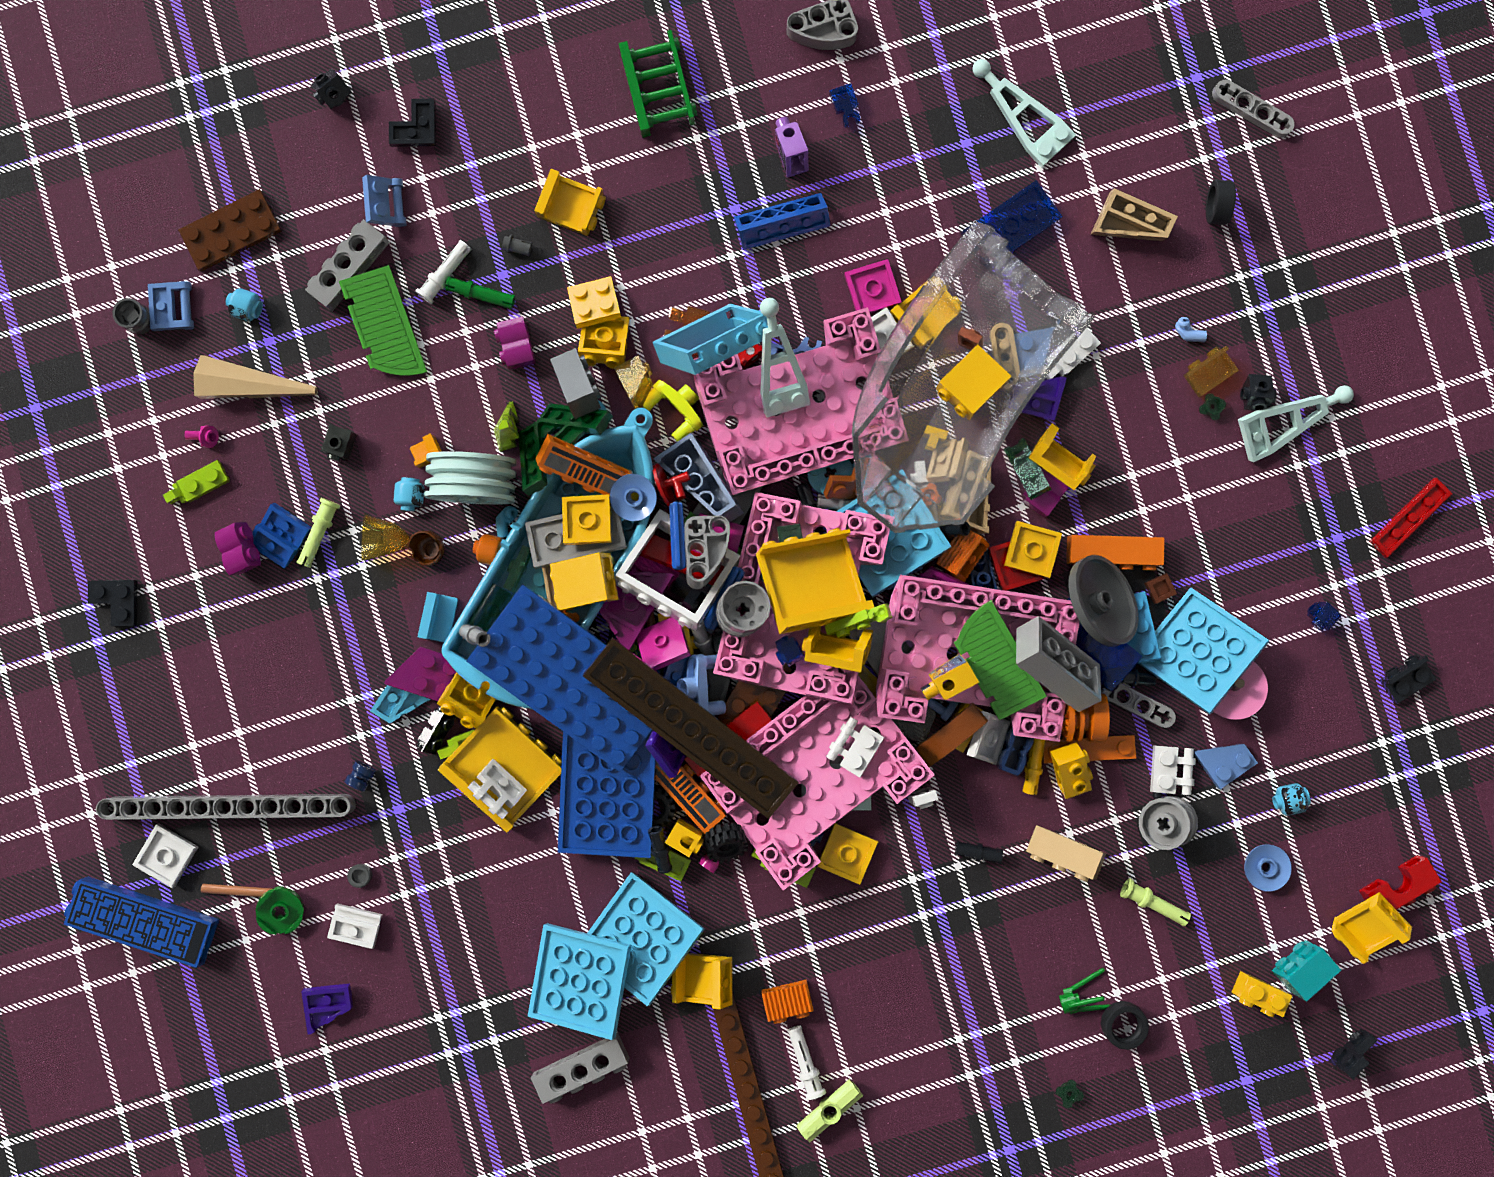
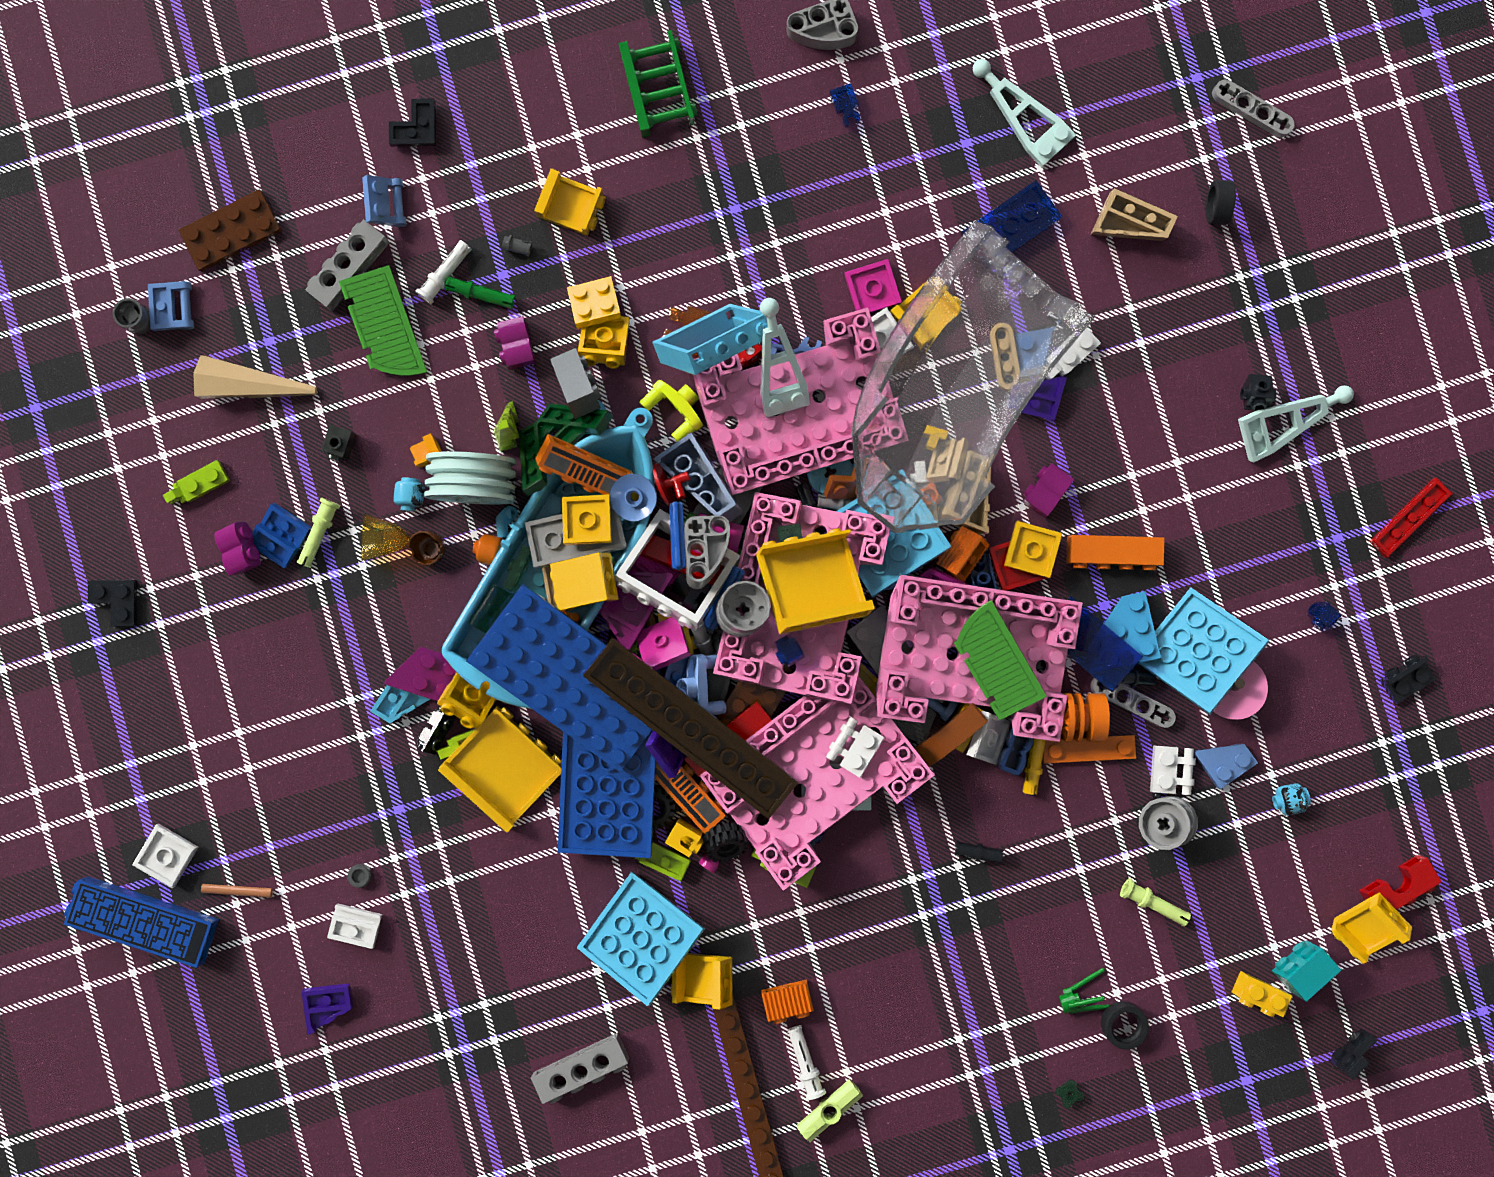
(207, 436): dark pink plate -> none
(215, 808): light grey beam -> none
(244, 304): medium azure head -> none
(279, 897): green plate -> none
(330, 89): black brick -> none
(360, 775): dark blue wheel -> none
(437, 617): medium azure panel -> none
(474, 635): light grey pin -> none
(501, 784): white plate -> none
(579, 981): medium azure plate -> none
(635, 380): clear yellow slope -> none
(660, 849): black pin -> none
(783, 223): blue fence -> none
(791, 147): medium lavender torso -> none
(835, 651): yellow panel -> none
(847, 853): yellow plate -> none
(859, 620): lime hinge -> none
(923, 797): white hinge -> none
(951, 531): black pin -> none
(959, 678): yellow torso -> none
(969, 338): copper plate -> none
(972, 382): yellow panel -> none
(1027, 470): clear green plate -> none
(1058, 664): light grey brick -> none
(1060, 461): yellow panel -> none
(1065, 854): tan wedge -> none
(1071, 770): yellow brick -> none
(1103, 601): dark grey dish -> none
(1160, 588): copper plate -> none
(1187, 333): light blue arm -> none
(1211, 372): clear yellow bracket -> none
(1219, 405): clear green plate -> none
(1278, 867): medium blue dish -> none

